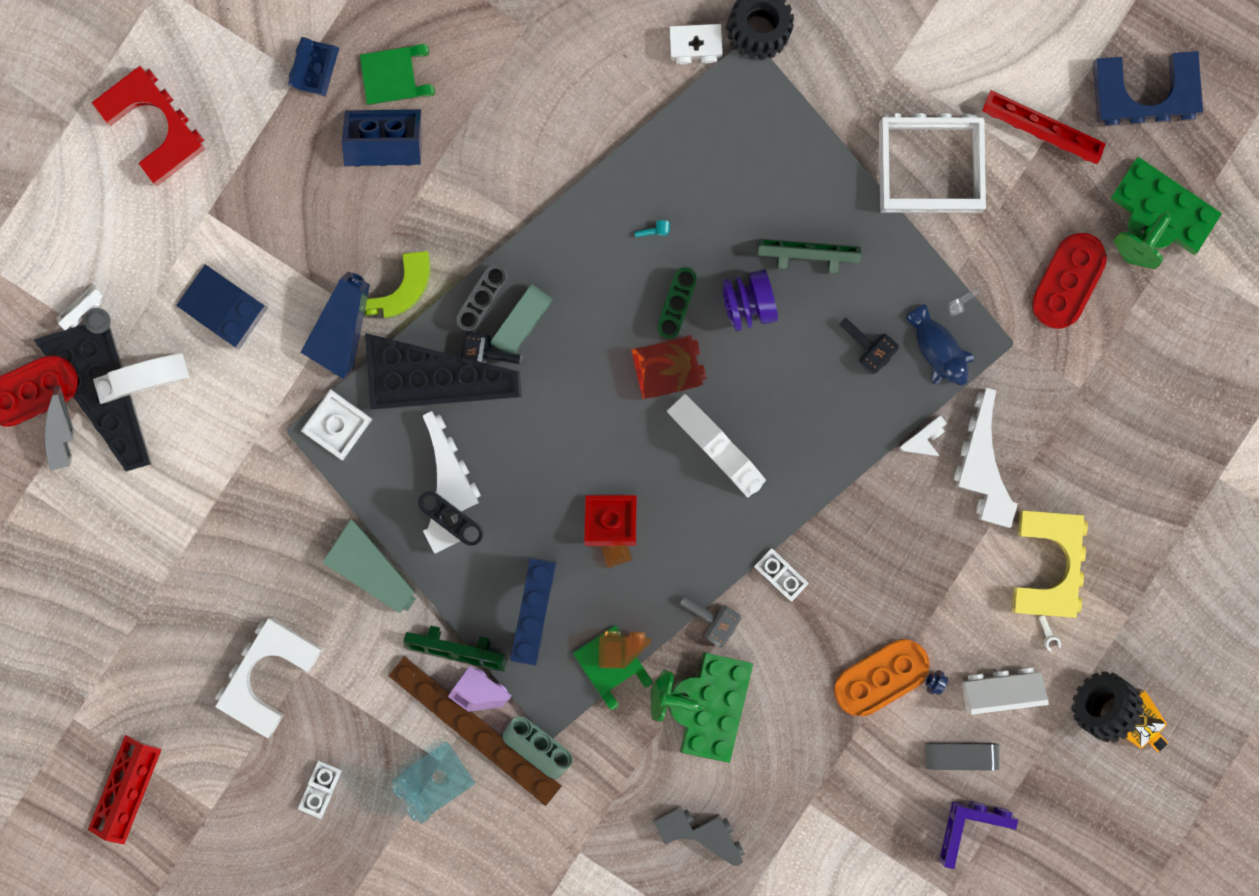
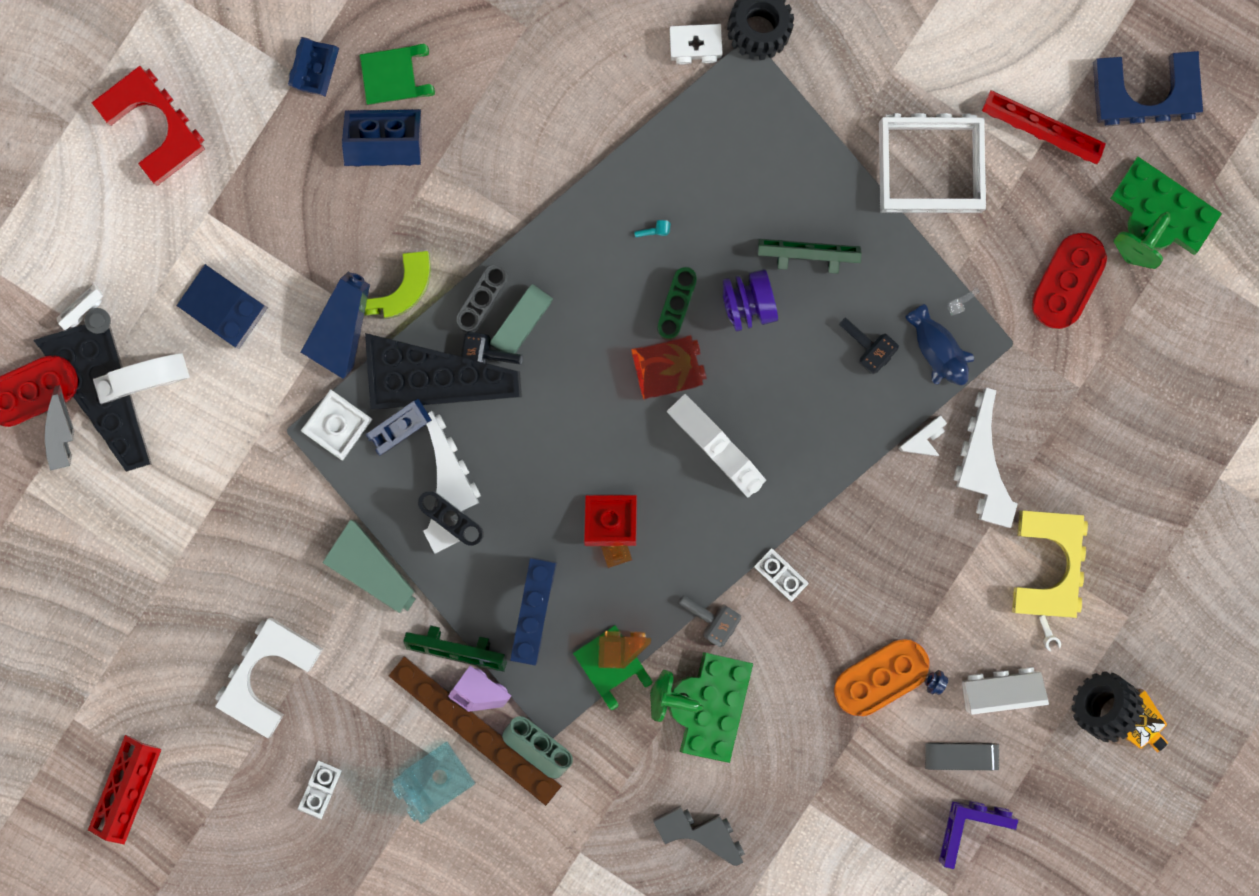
(399, 427): none -> plate

